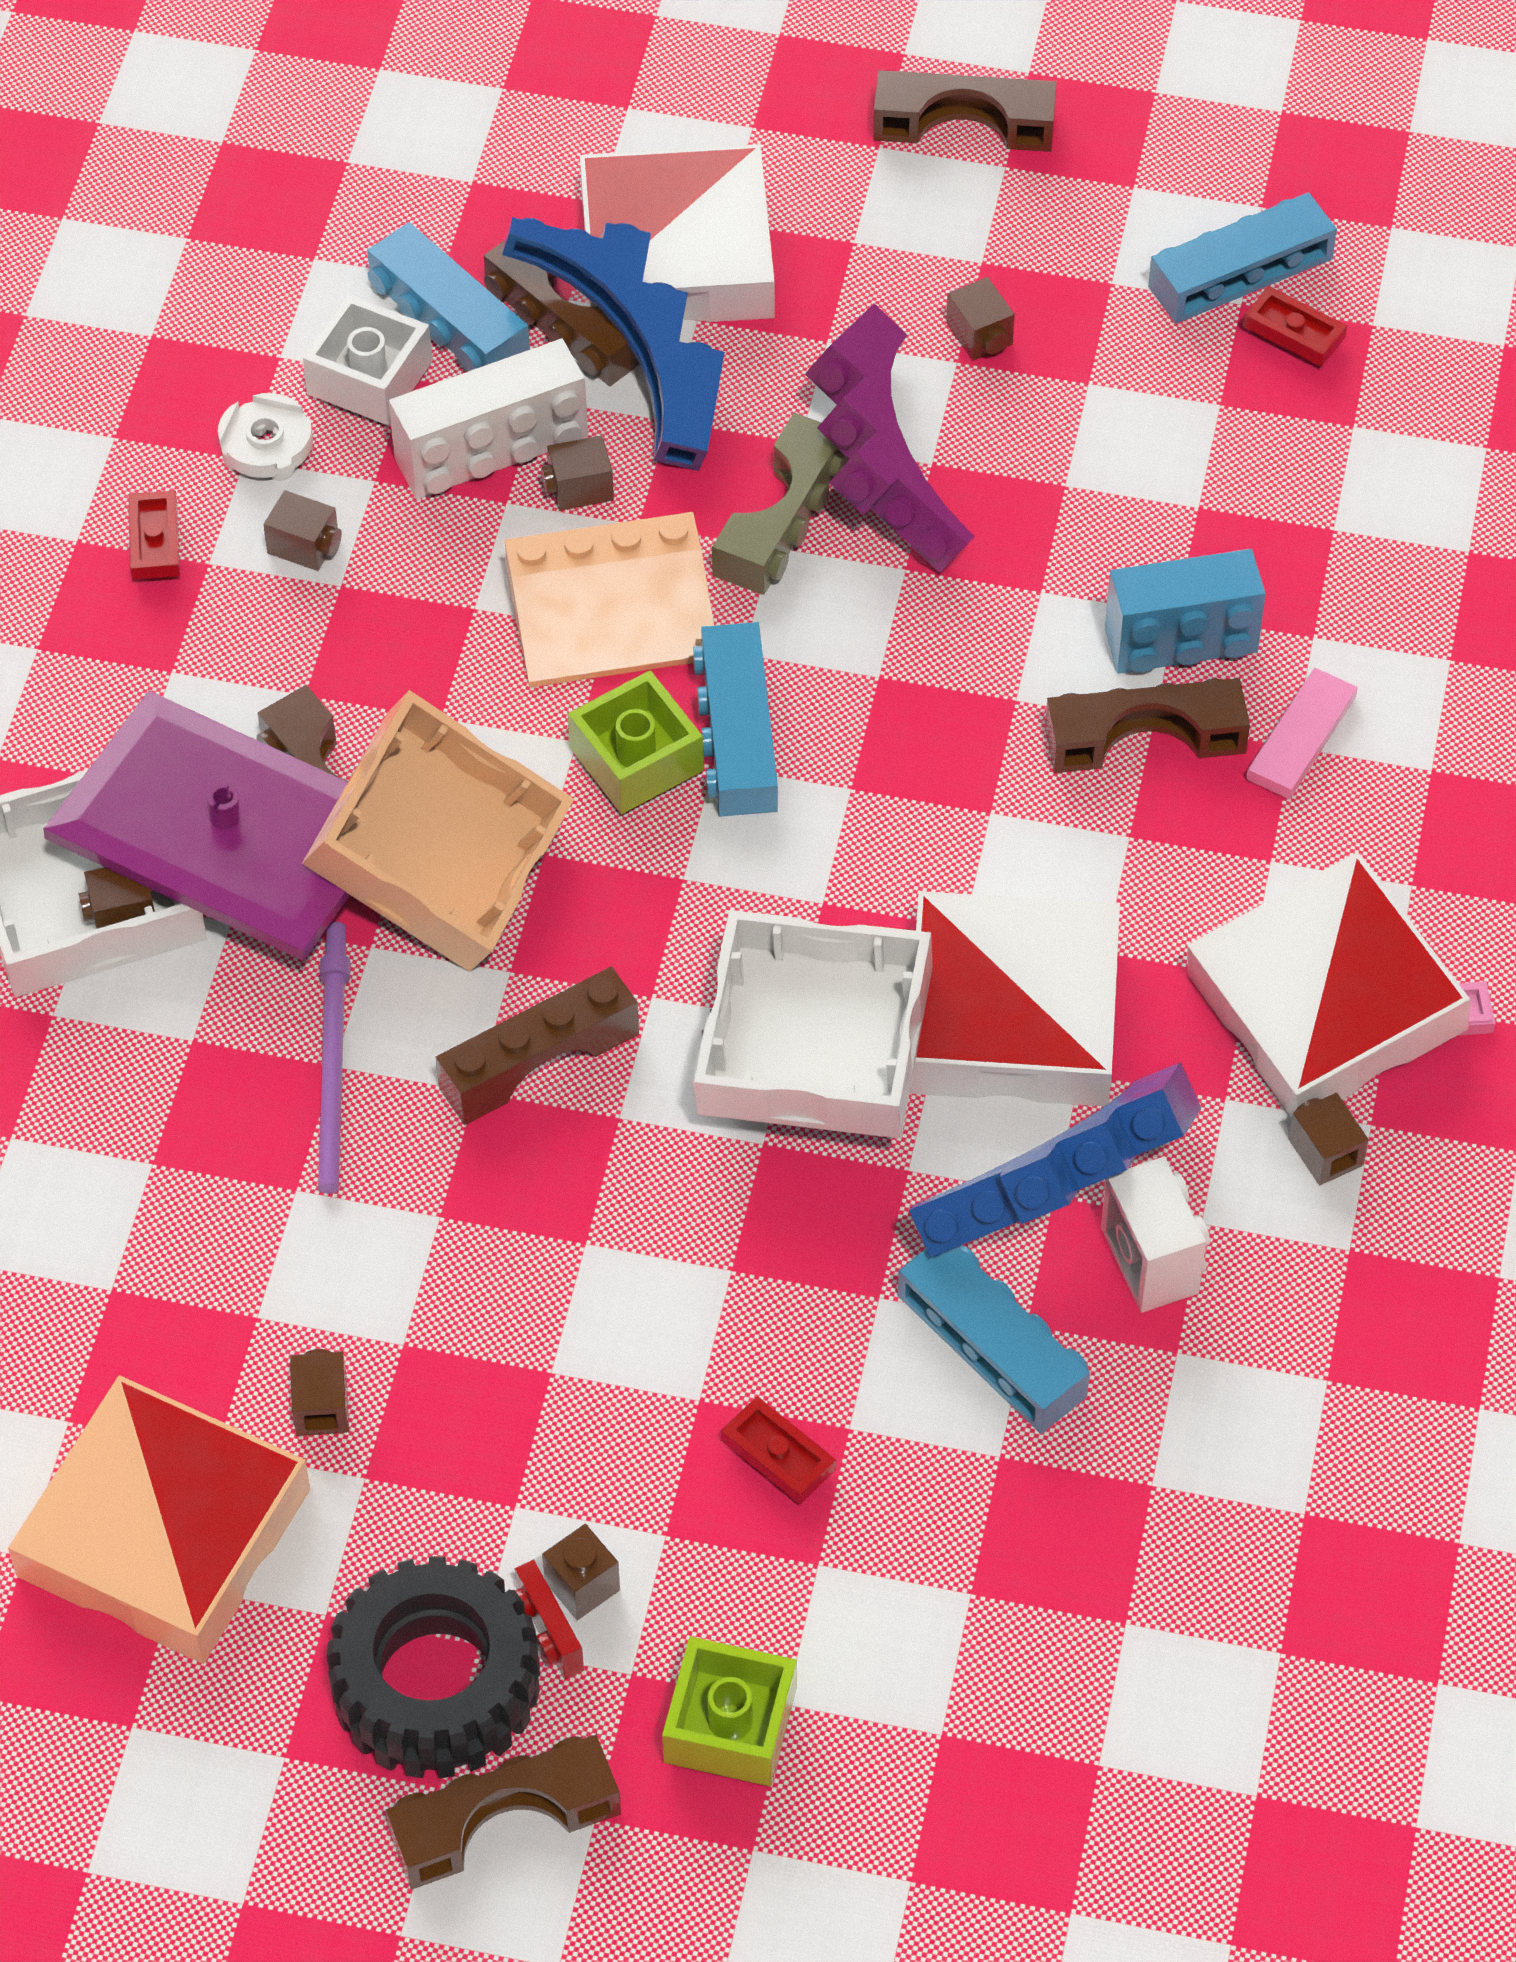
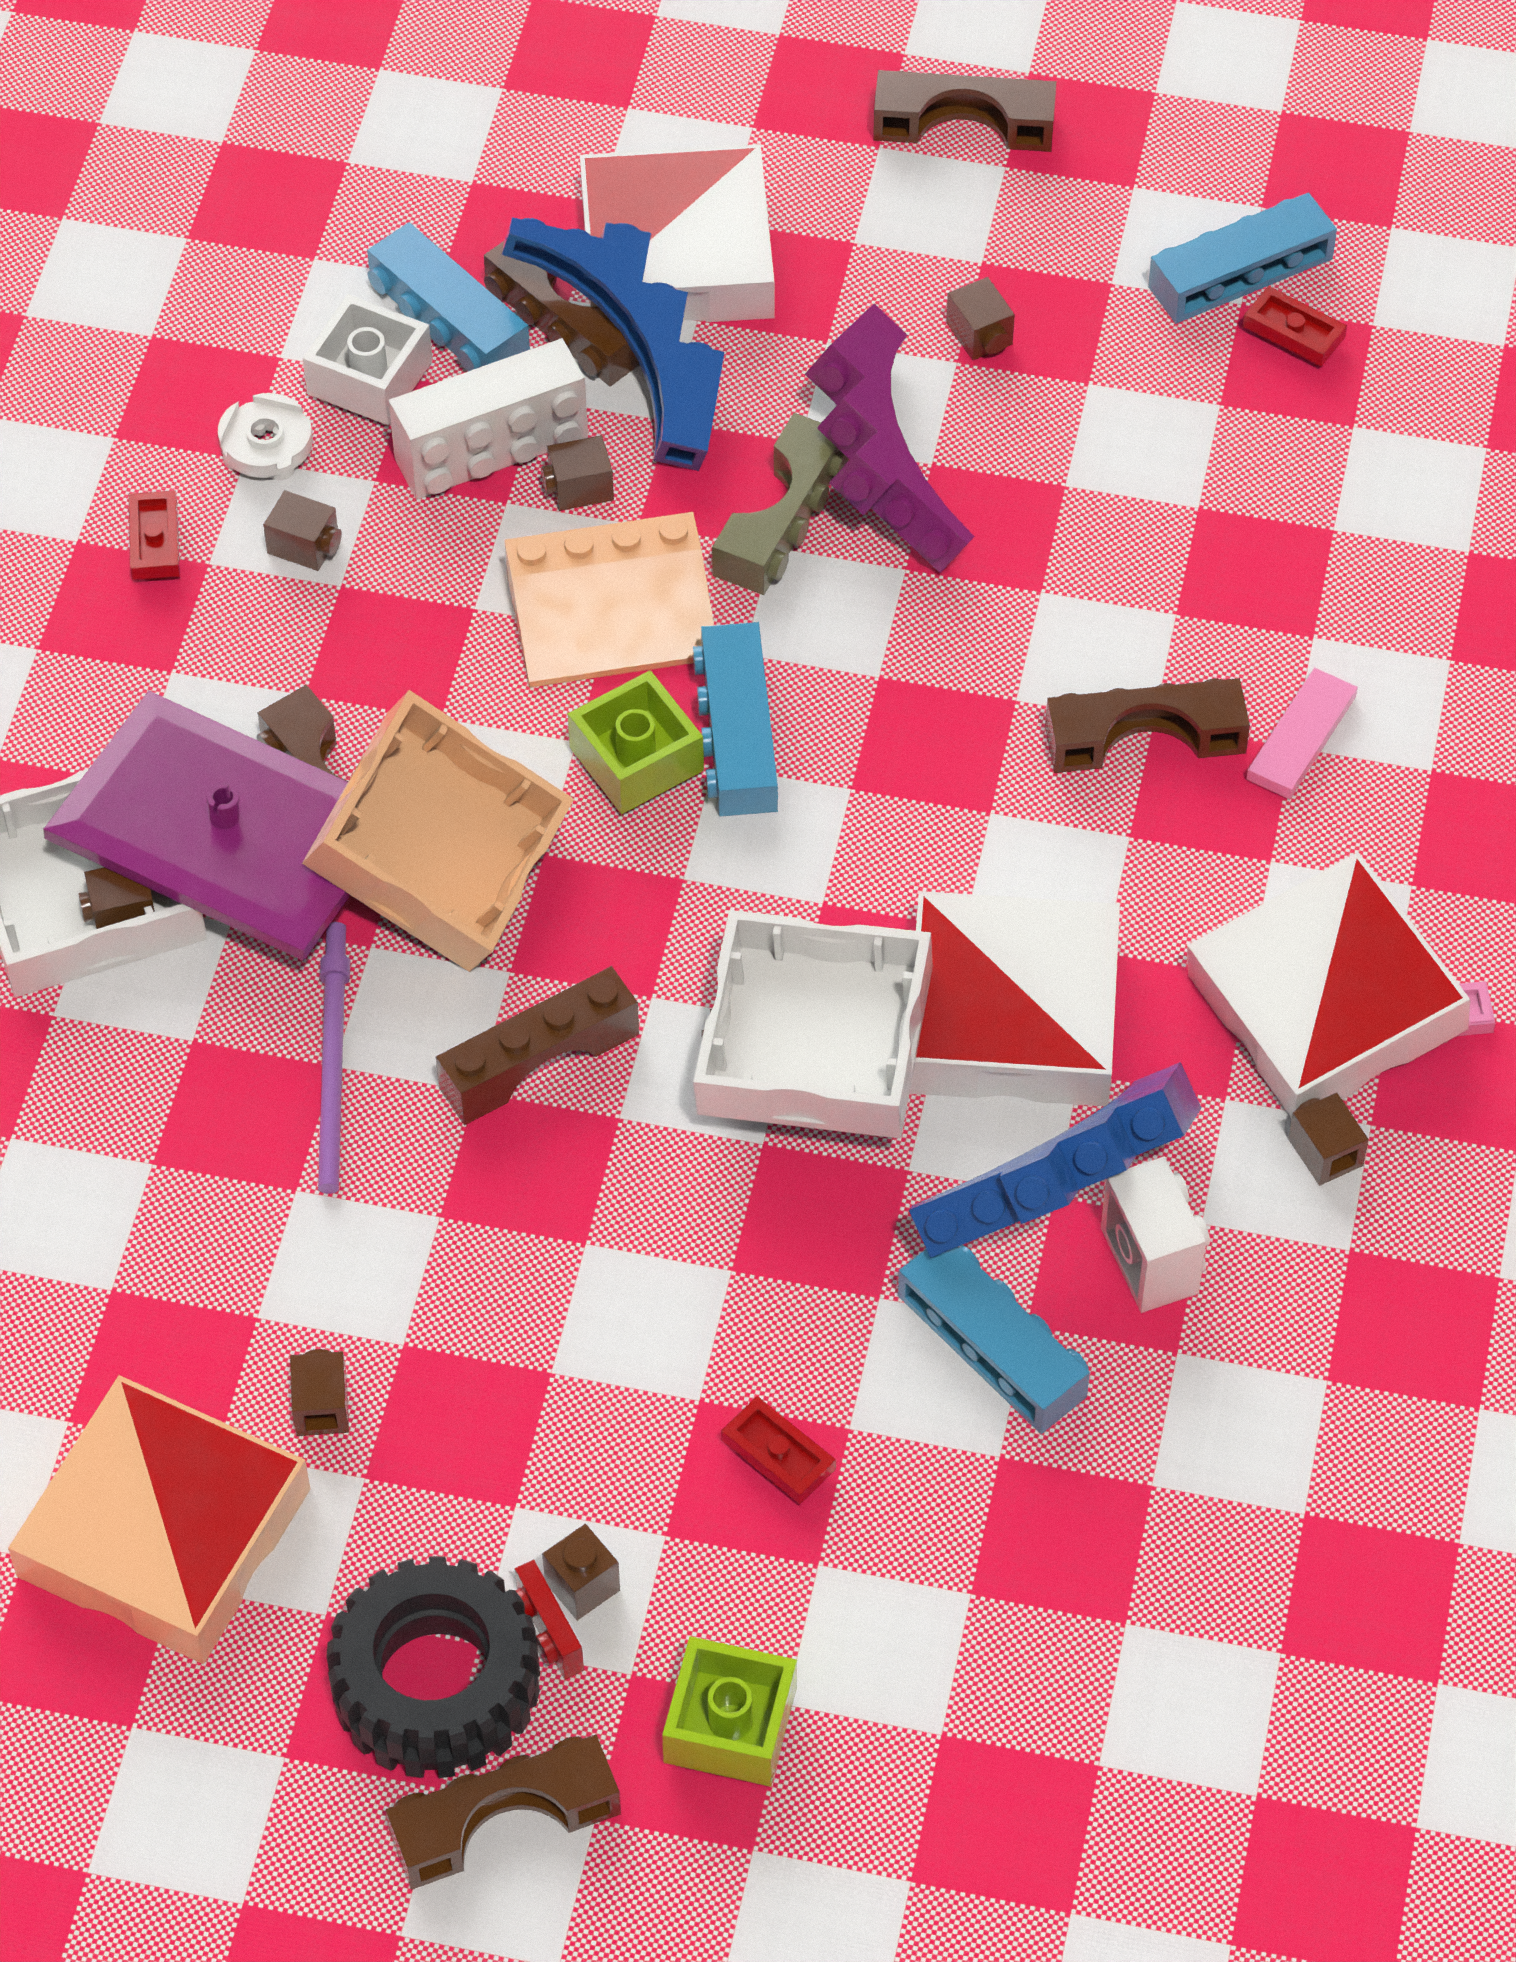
(1184, 611): dark azure brick -> none

